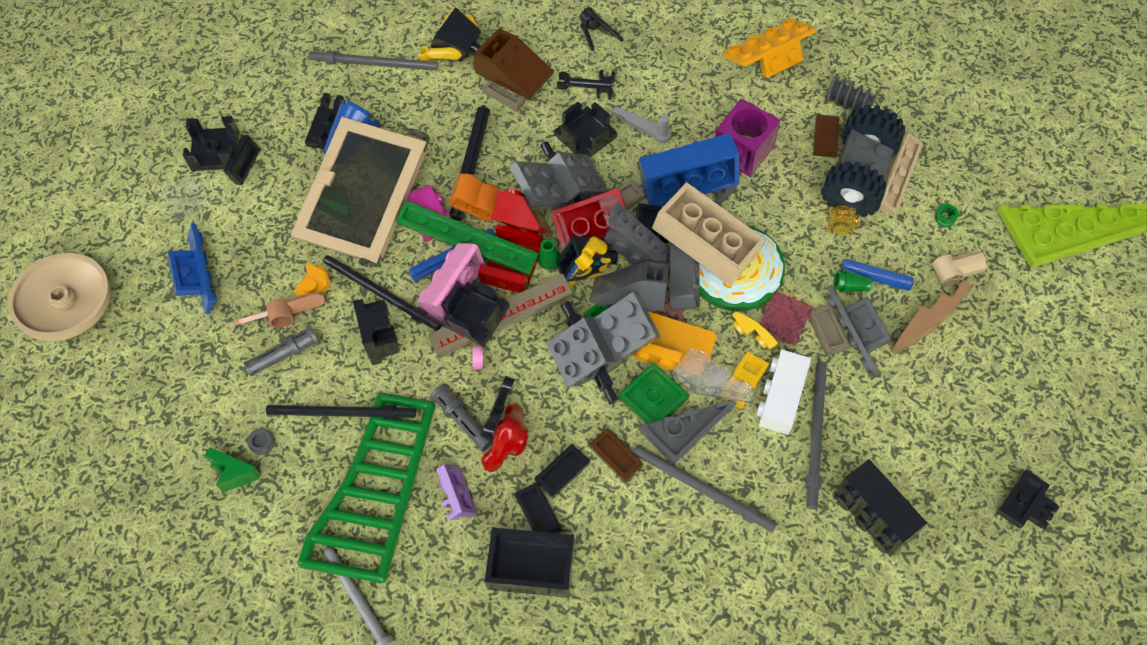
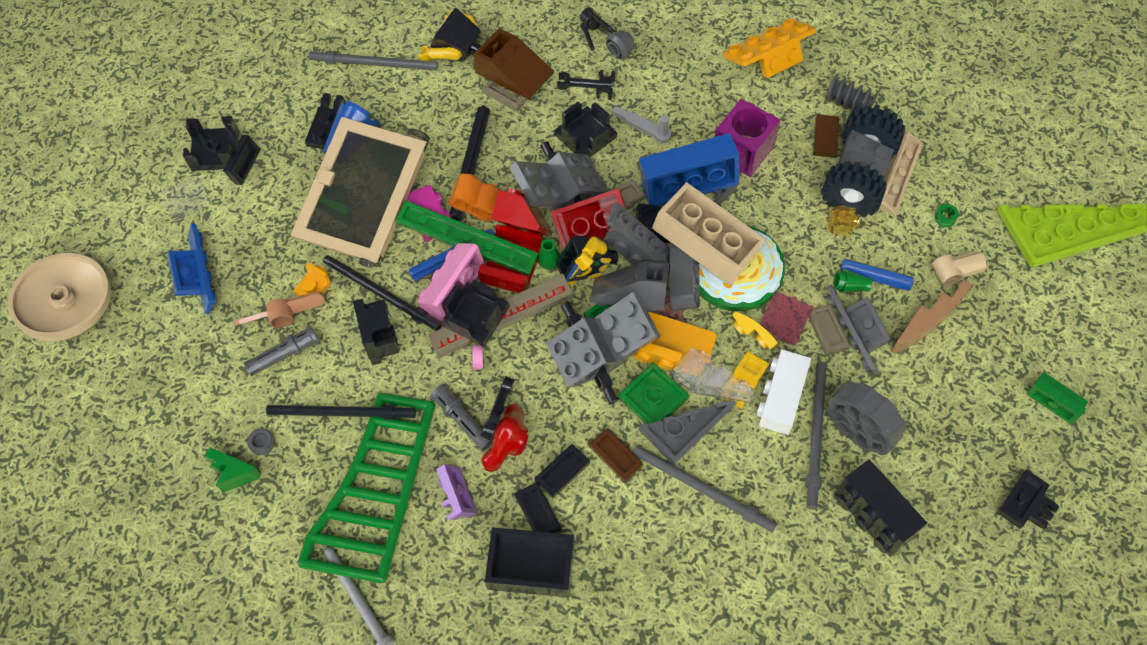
(620, 44): none -> dark grey cone
(866, 417): none -> dark grey connector
(1057, 398): none -> green panel

